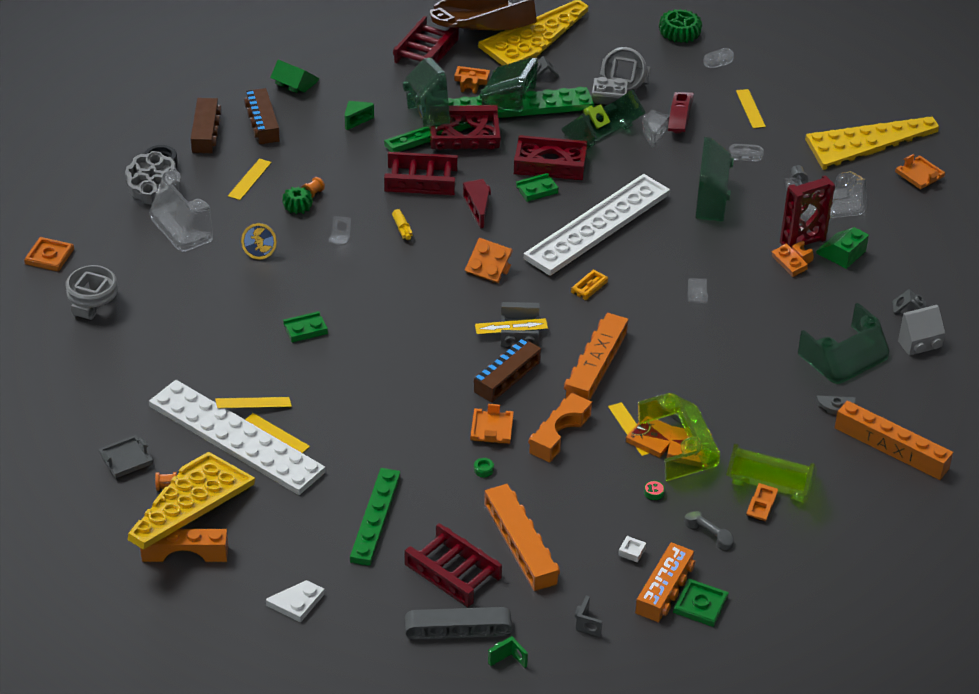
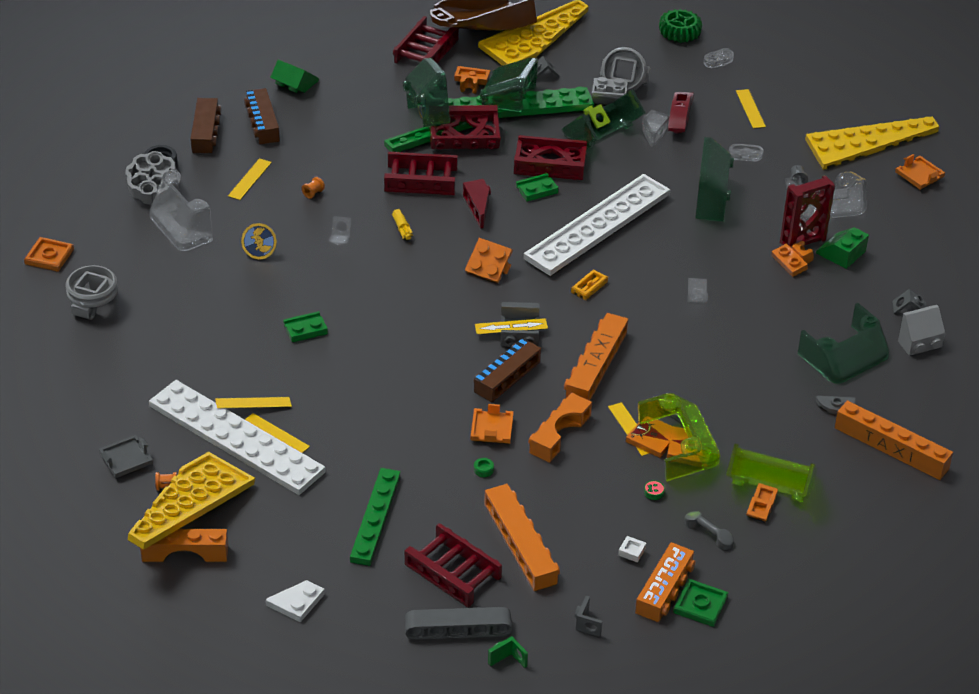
(297, 200): green gear -> none
(358, 113): green slope -> none

